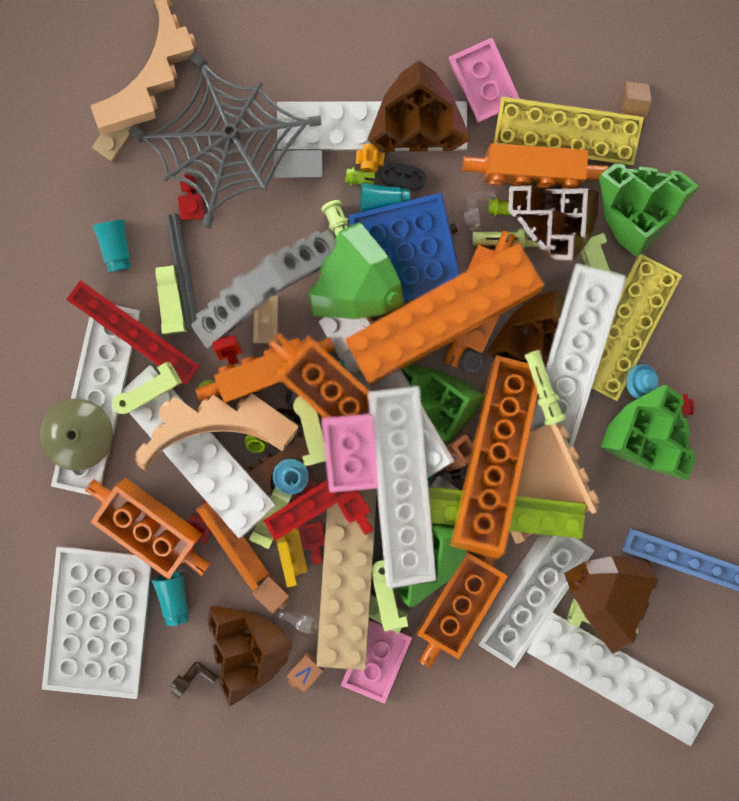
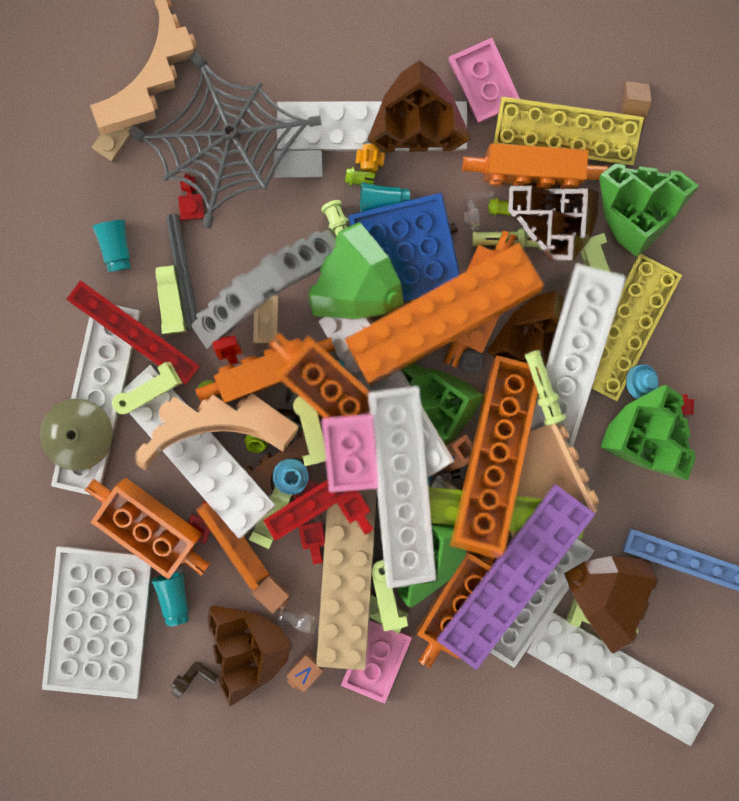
(291, 556): yellow bracket -> none
(403, 170): black beam -> none
(515, 576): none -> medium lavender plate

